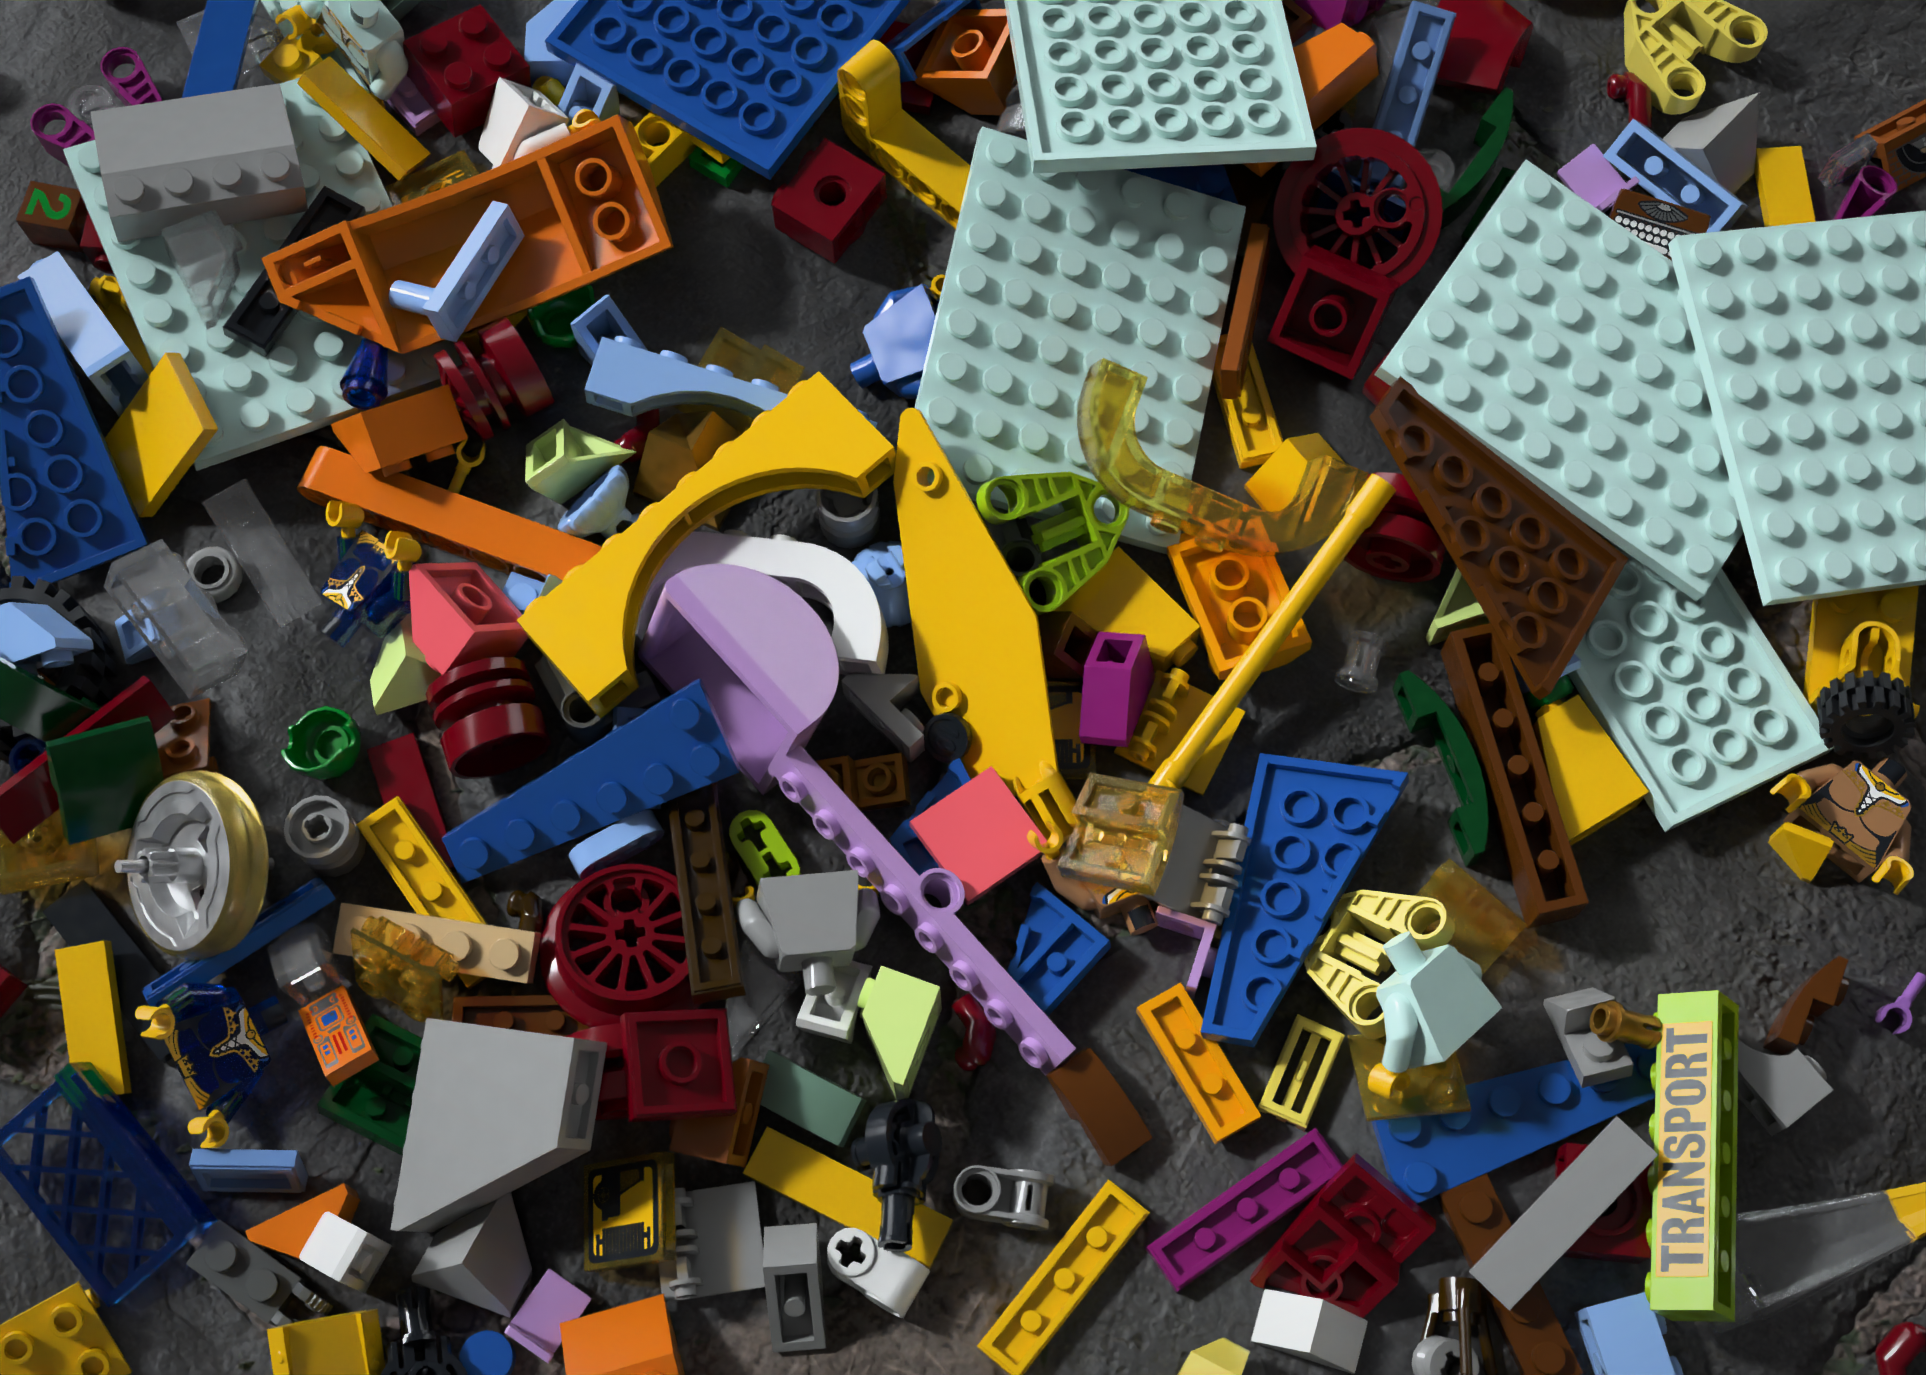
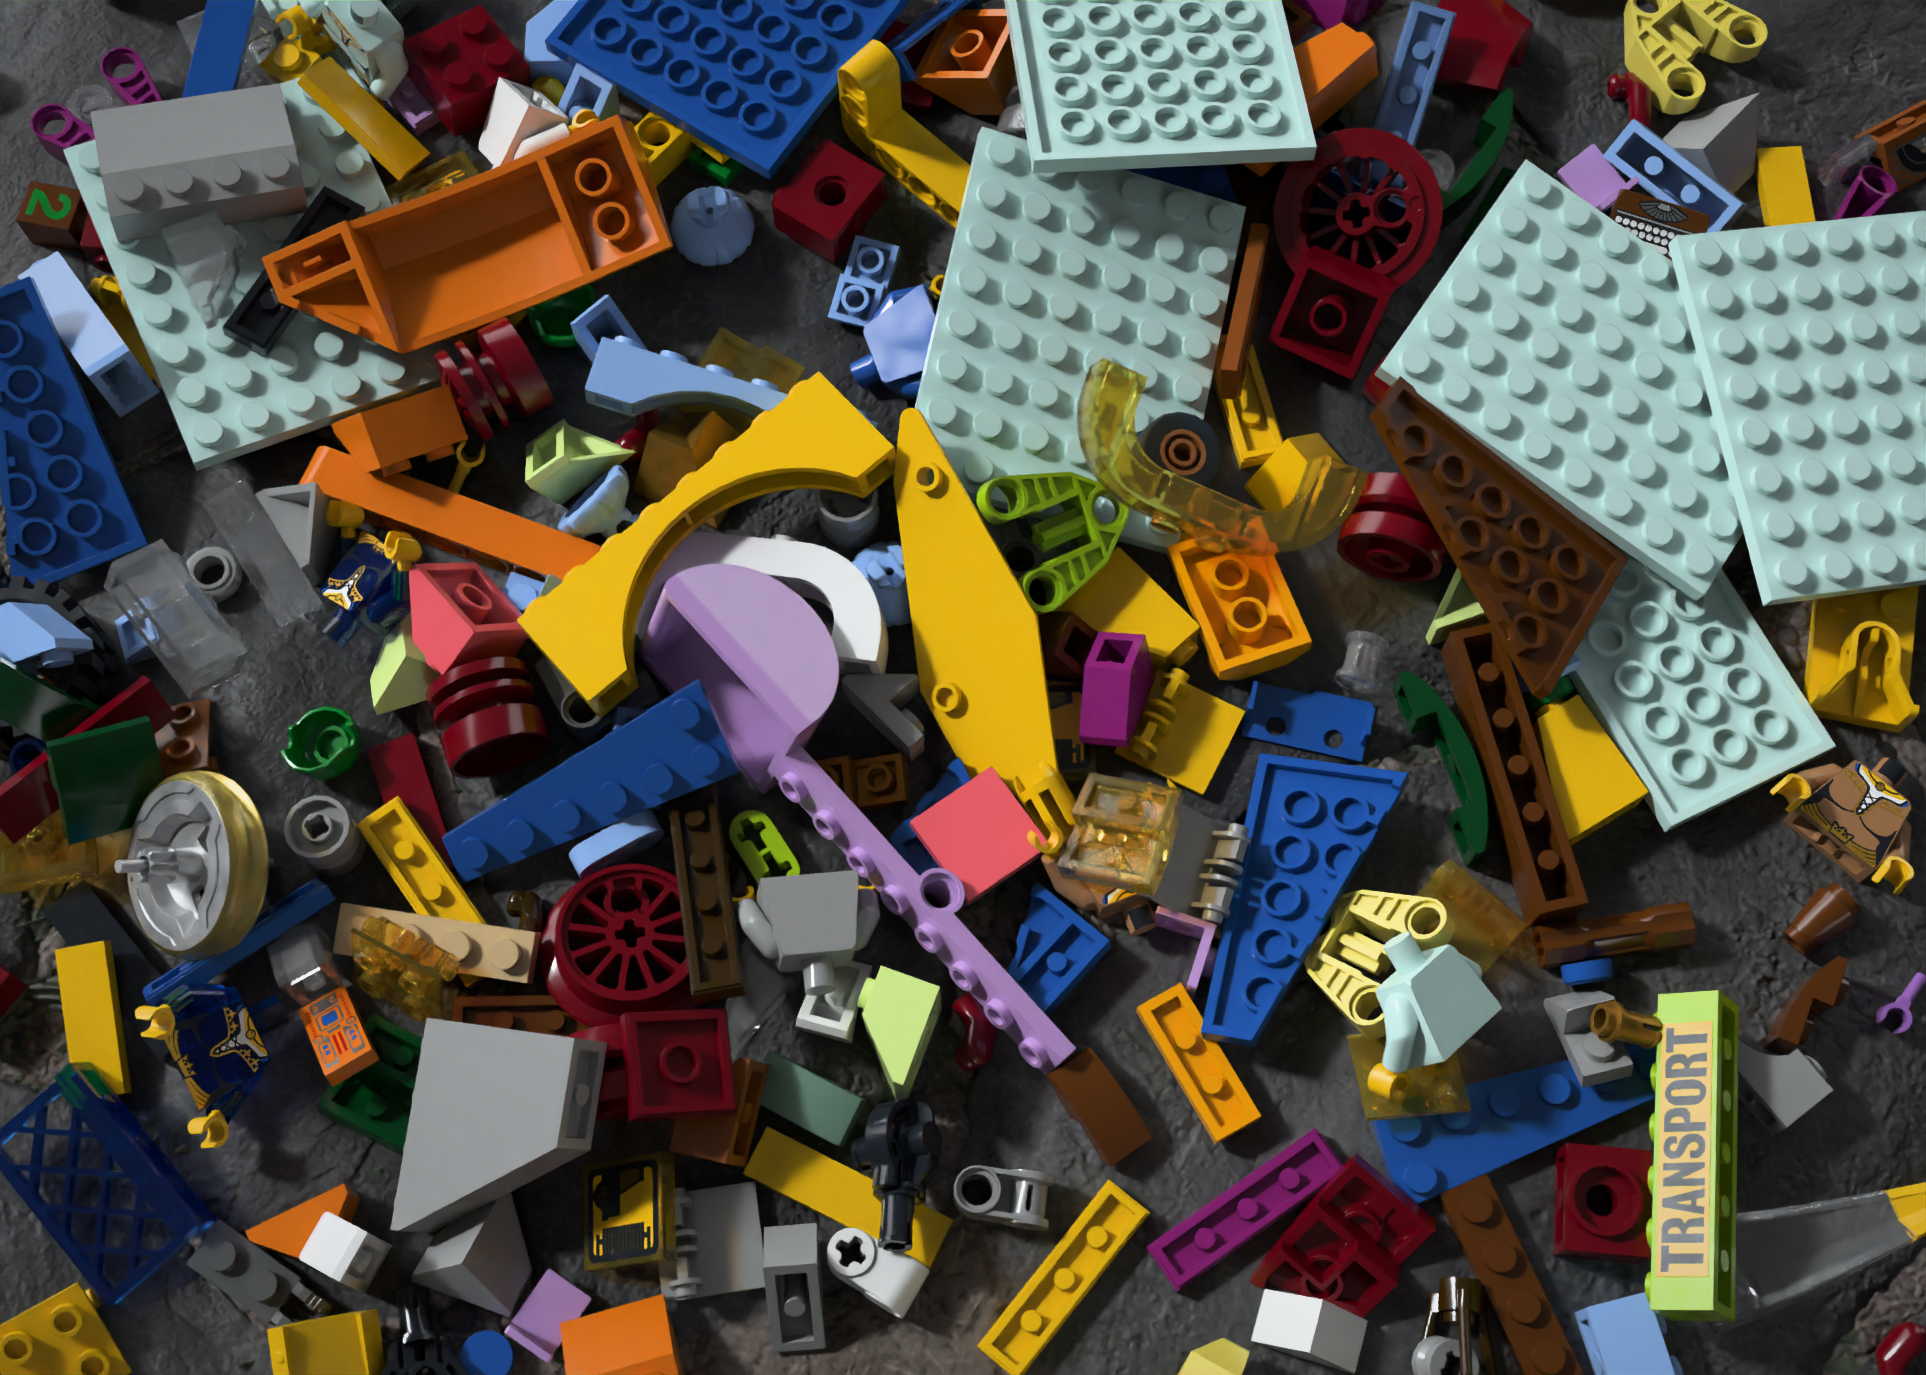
(160, 434): yellow tile -> none
(249, 1170): medium blue tile -> none
(302, 523): none -> light grey slope
(367, 376): clear blue cone -> none
(468, 277): light blue piece -> none
(714, 236): none -> light blue hair
(865, 281): none -> light blue slope
(947, 737): black piece -> none
(1192, 437): none -> black wheel
(1283, 1112): light yellow tile -> none
(1308, 720): none -> blue piece
(1358, 517): yellow piece -> none
(1563, 1212): light grey tile -> none
(1587, 972): none -> blue tile
(1649, 930): none -> reddish brown axle
(1801, 849): yellow slope -> none
(1822, 918): none -> reddish brown cone
(1889, 717): black tyre -> none

